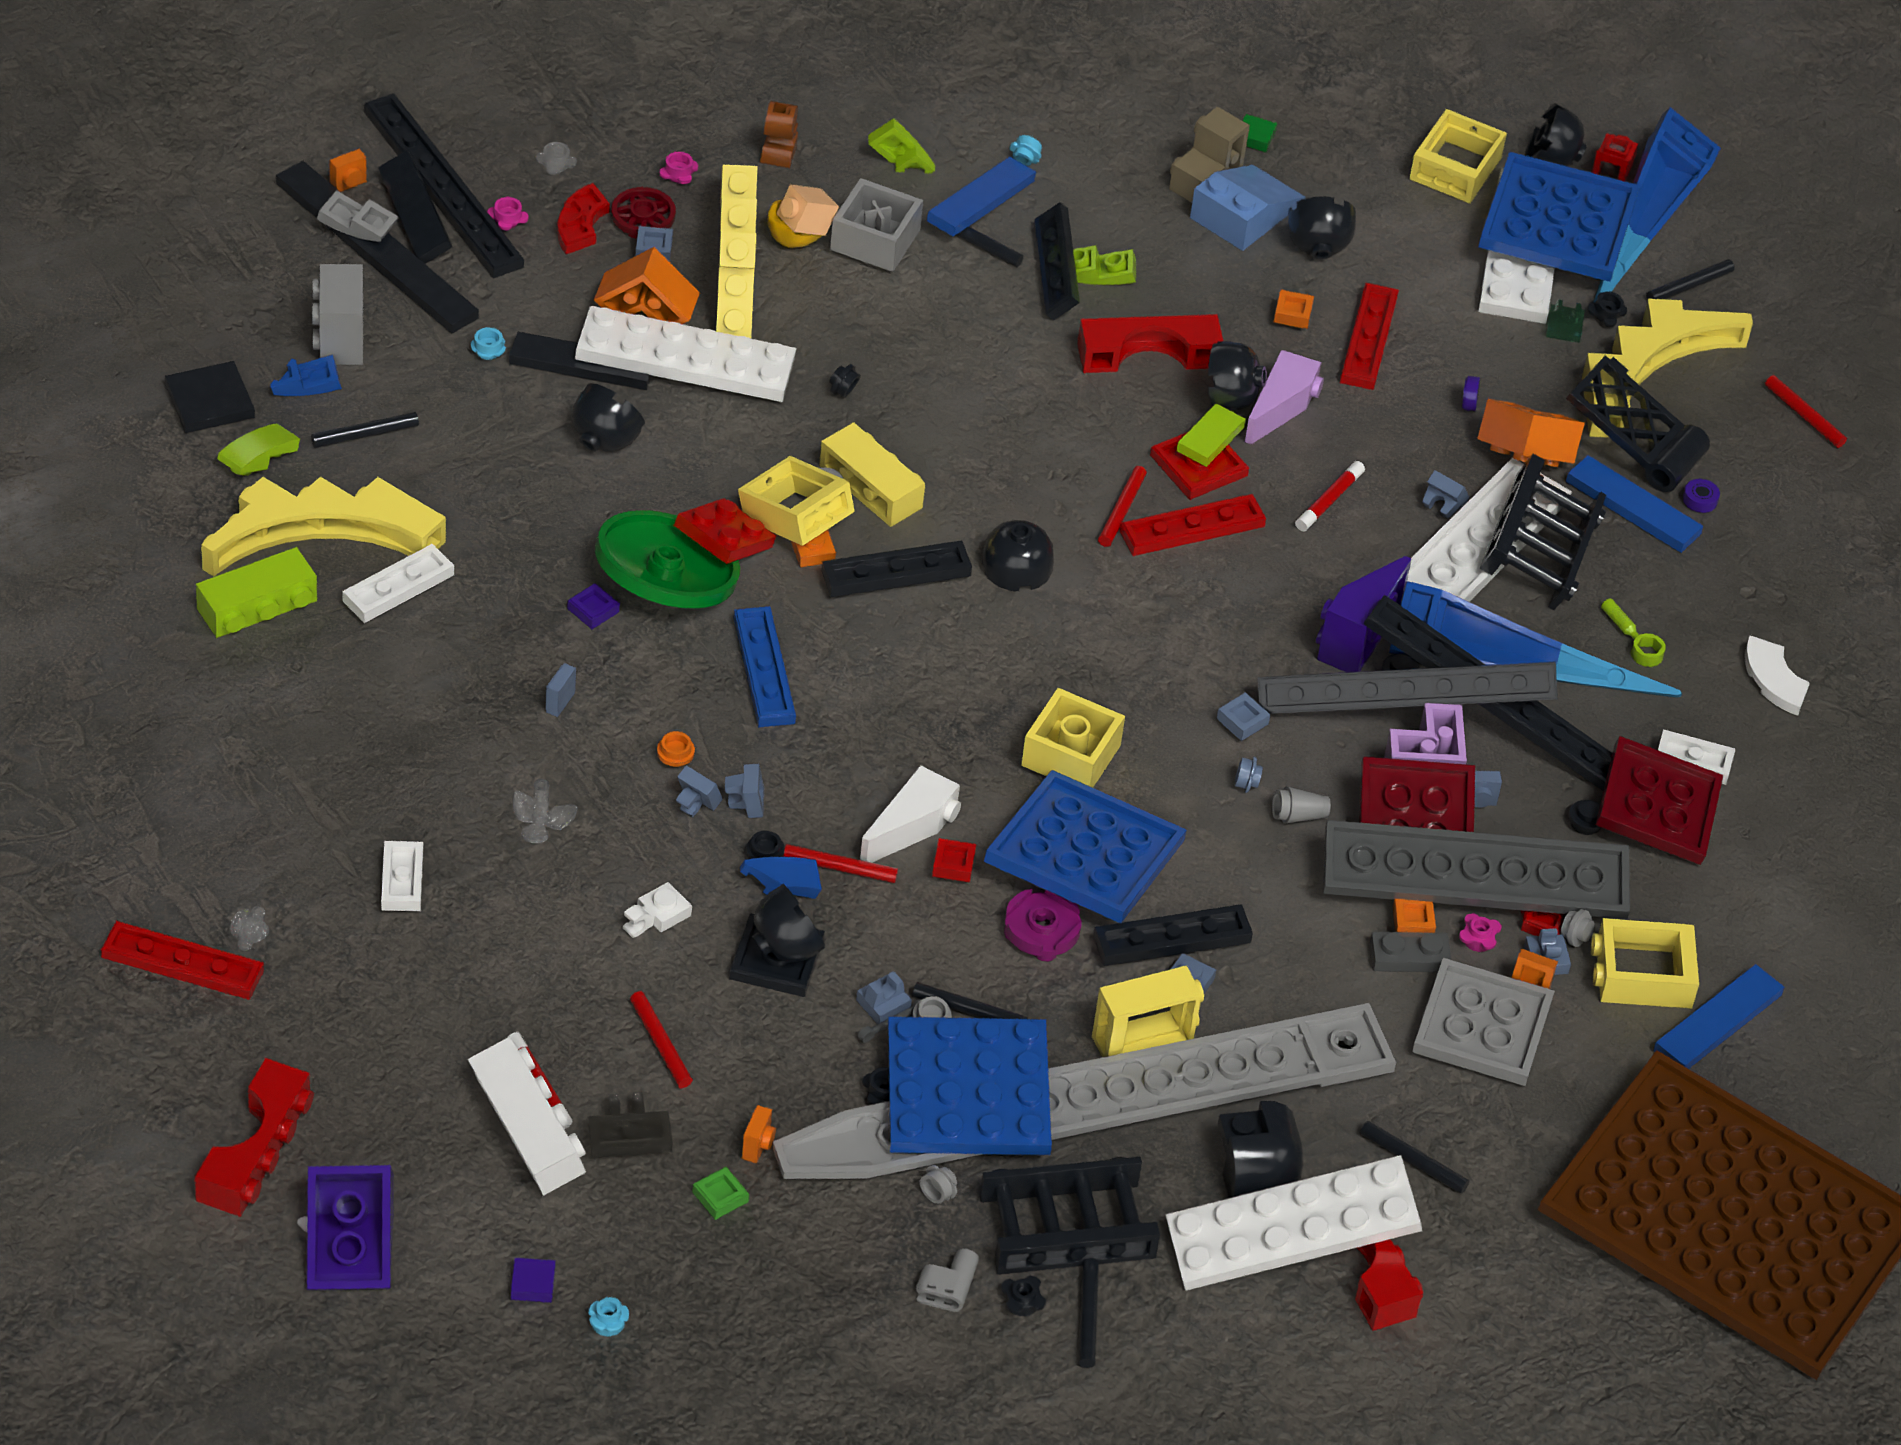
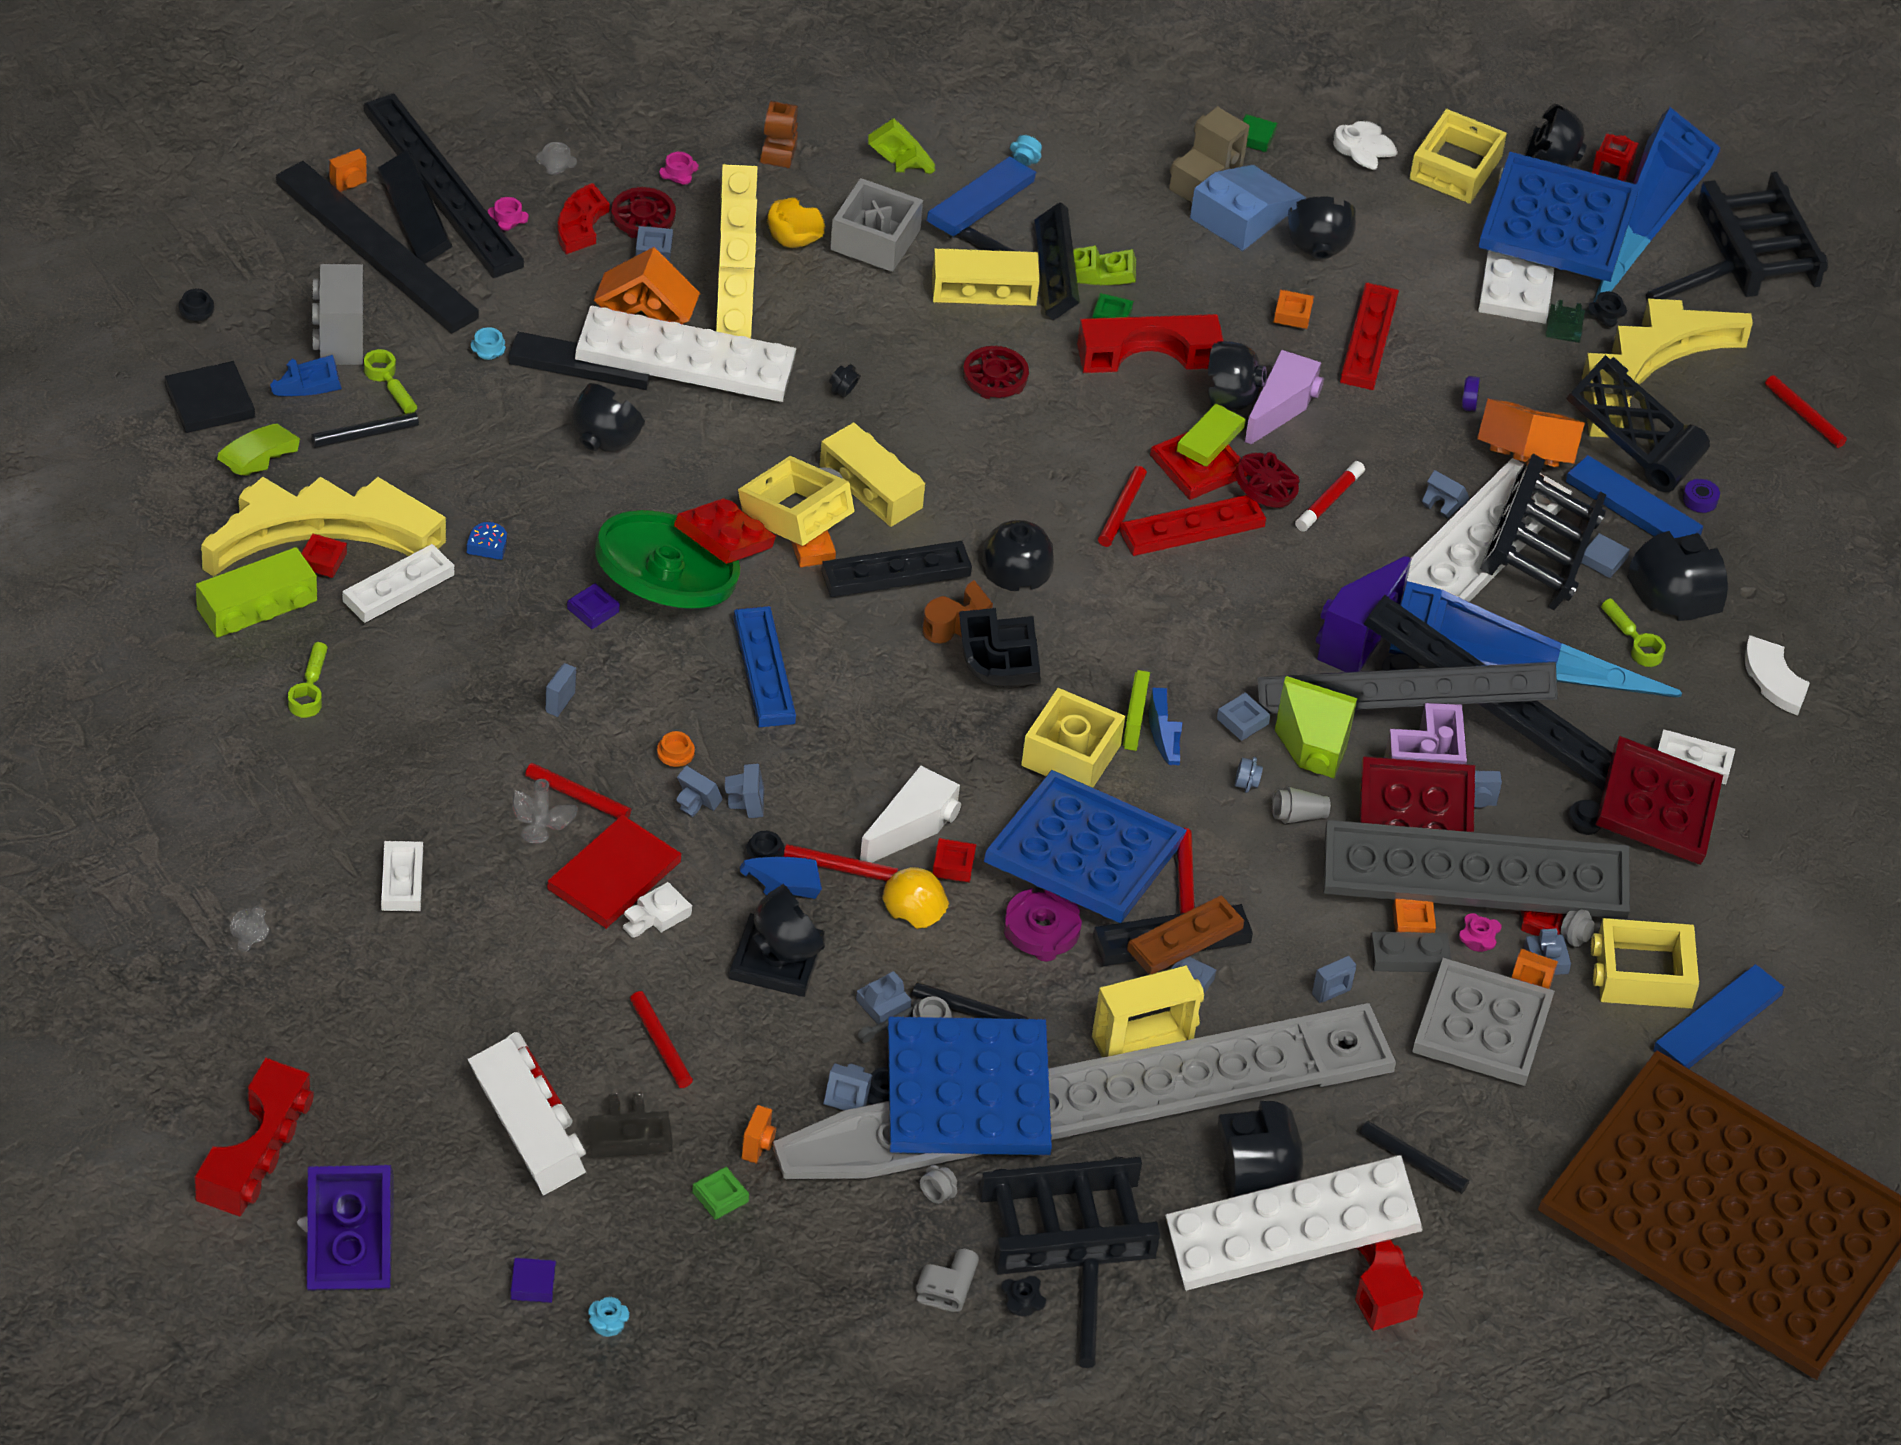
(182, 960): red tile -> none
(196, 305): none -> black plate
(309, 689): none -> lime piece
(324, 554): none -> red plate
(364, 222): light grey slope -> none
(386, 374): none -> lime piece
(487, 540): none -> blue tile
(578, 791): none -> red bar
(614, 871): none -> red tile
(807, 210): light nougat brick -> none
(847, 1087): none -> sand blue tile
(915, 896): none -> yellow hair
(942, 613): none -> dark orange leg
(985, 277): none -> light yellow brick
(995, 372): none -> dark red wheel
(1001, 649): none -> black brick
(1112, 307): none -> green tile
(1136, 710): none -> lime tile
(1164, 732): none -> blue slope
(1185, 873): none -> red bar
(1185, 935): none -> dark orange tile
(1267, 479): none -> dark red wheel
(1314, 725): none -> lime slope
(1334, 979): none -> sand blue tile
(1363, 143): none -> white plate
(1605, 555): none -> sand blue tile
(1679, 576): none -> black brick
(1733, 244): none -> black fence

